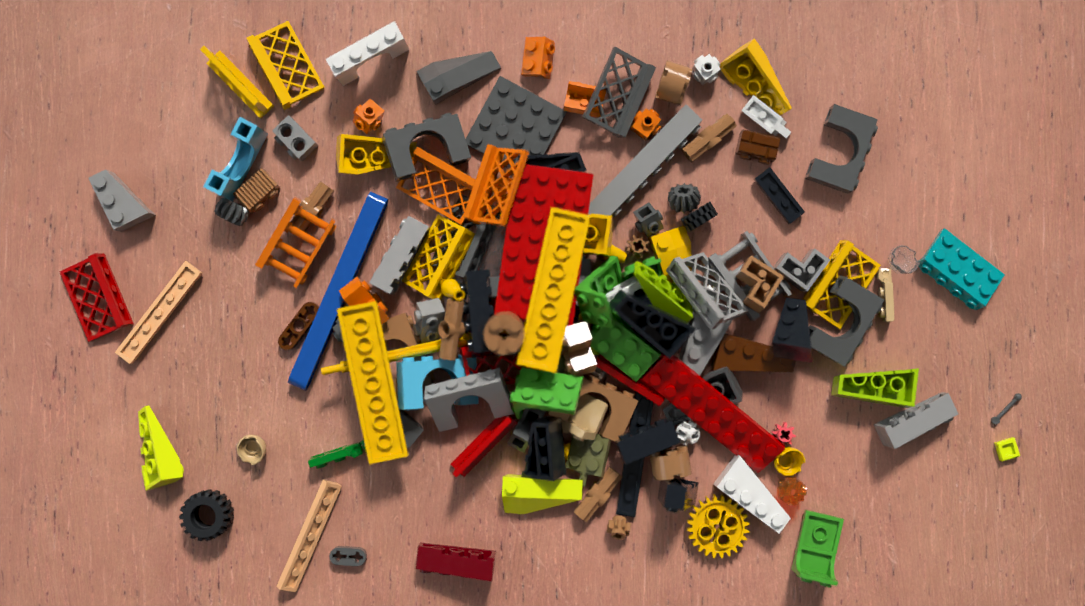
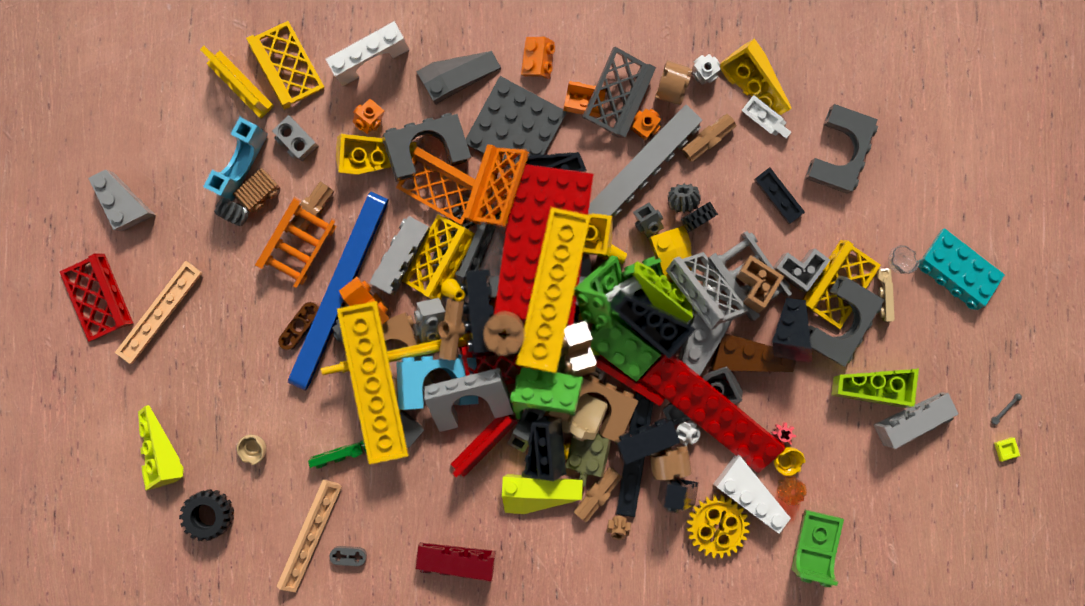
(632, 248): medium nougat gear -> none
(757, 146): reddish brown brick -> none

